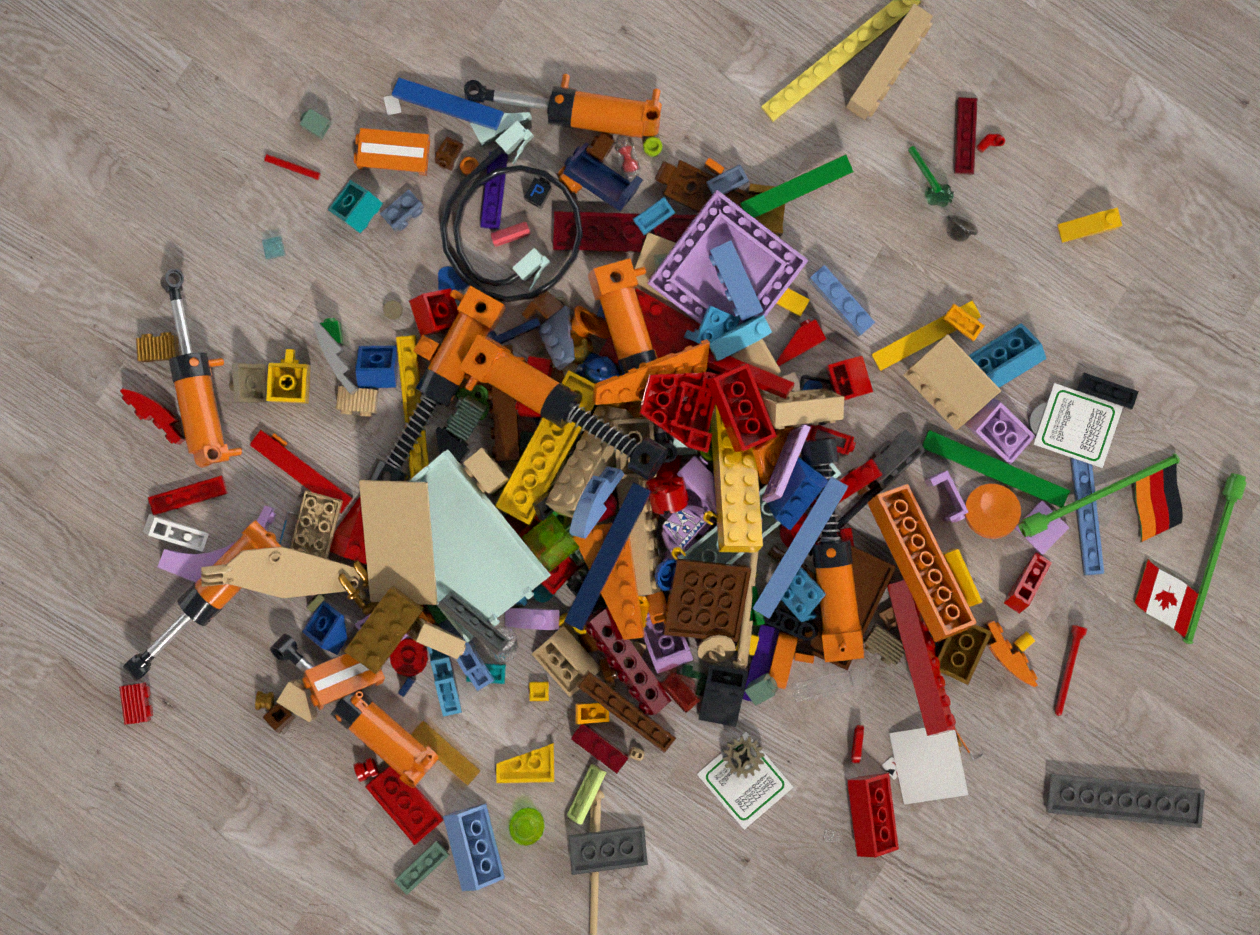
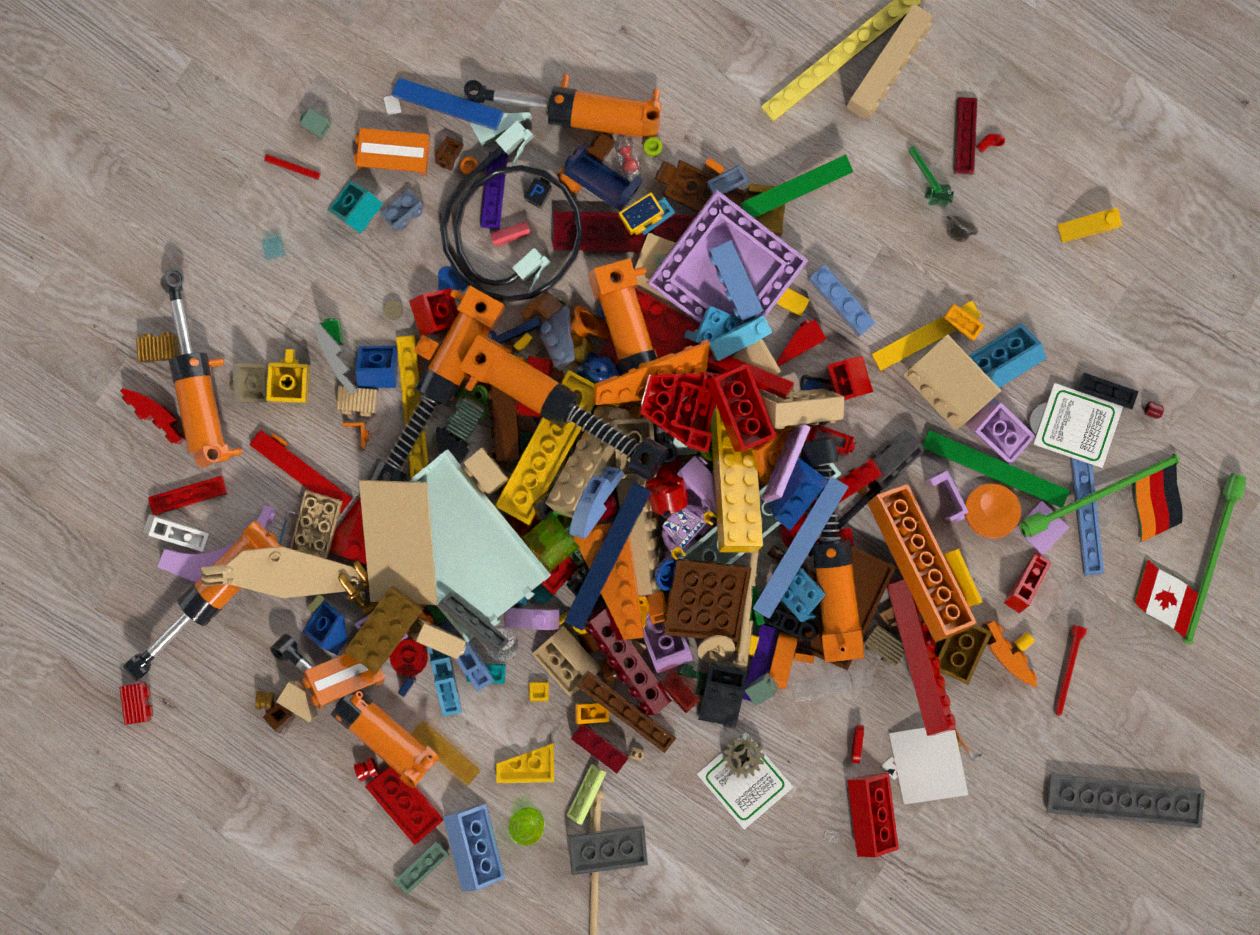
(365, 435): none -> orange bracket
(523, 342): none -> yellow tile
(641, 214): none -> brick
(1154, 410): none -> dark red piece

